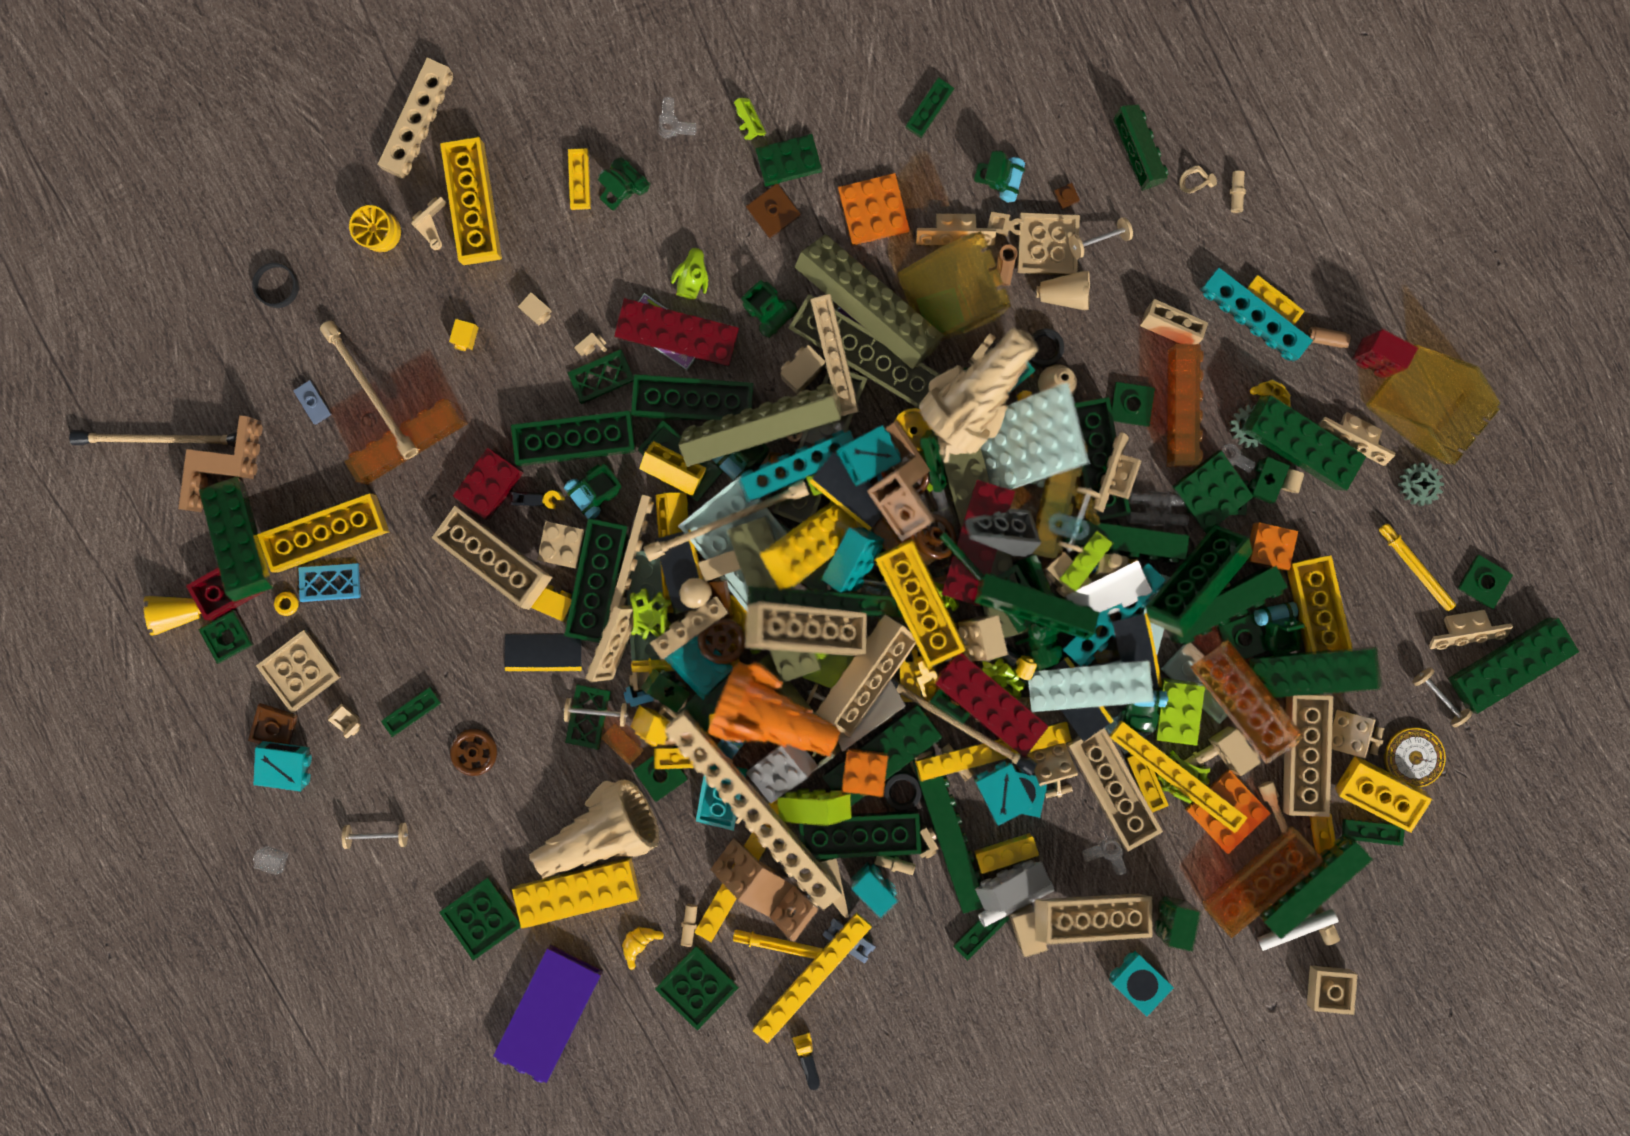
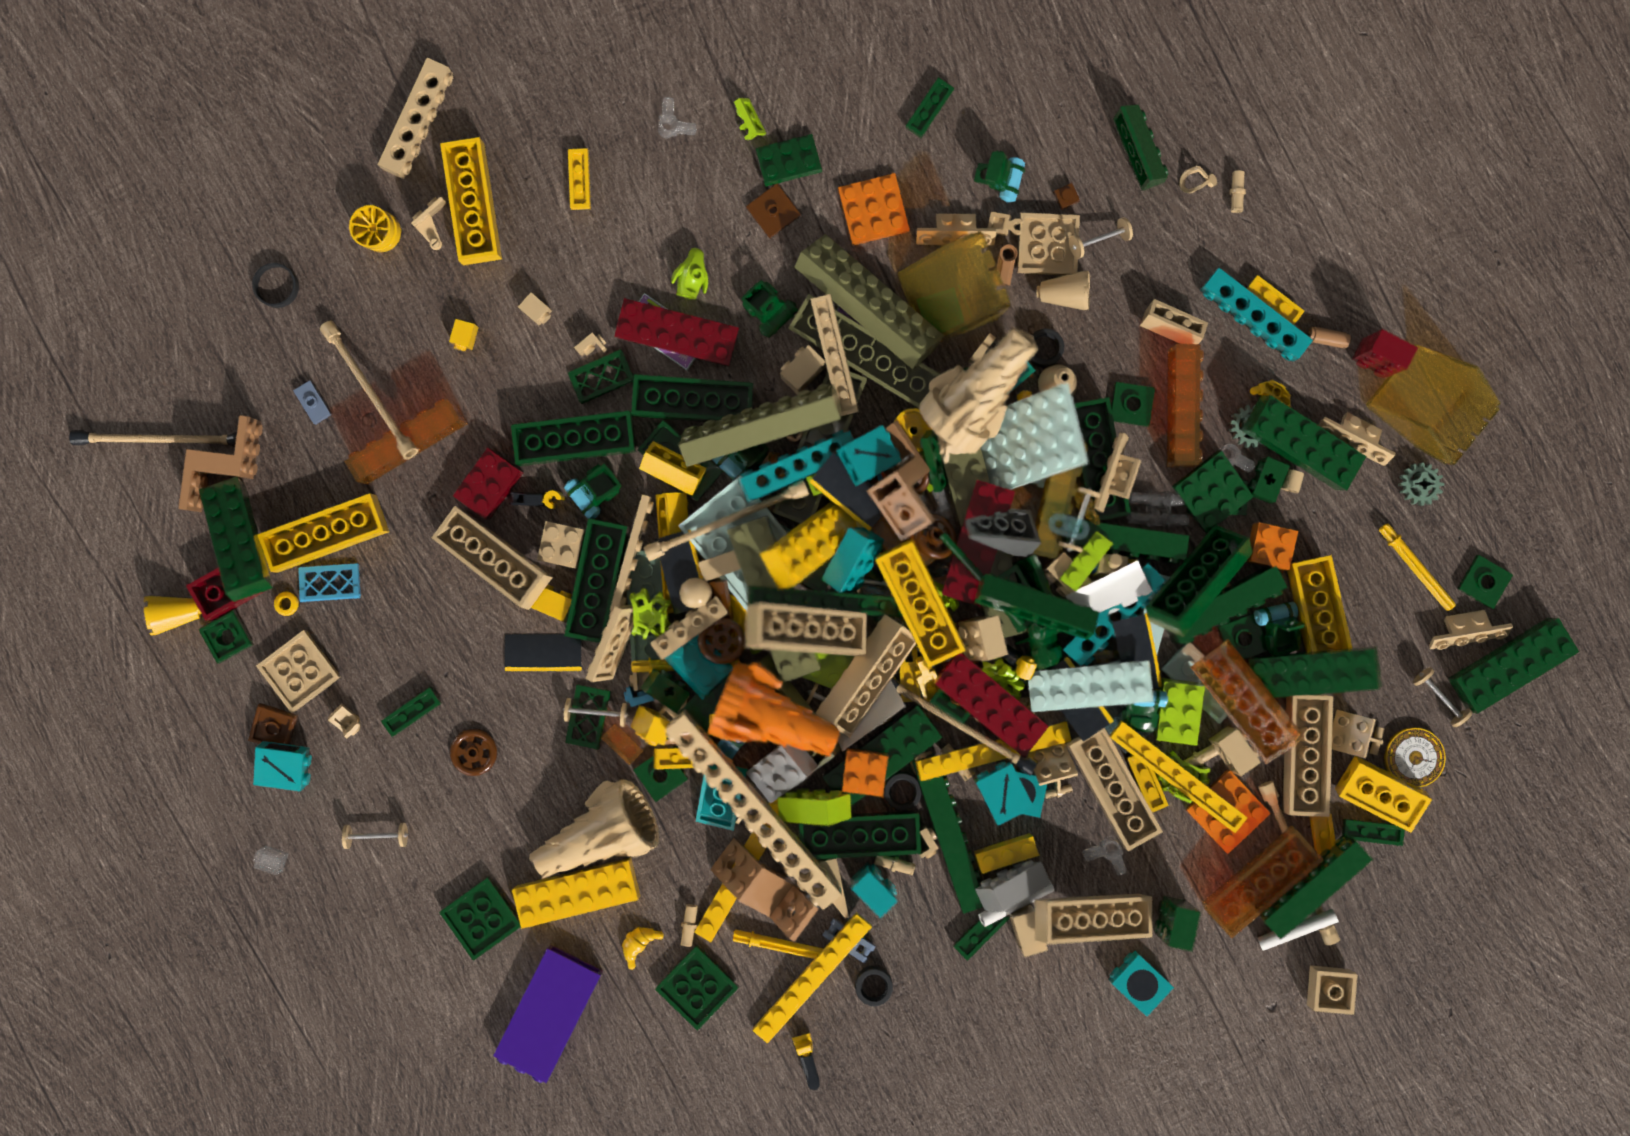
(622, 182): dark green piece -> none
(873, 1001): none -> black tyre

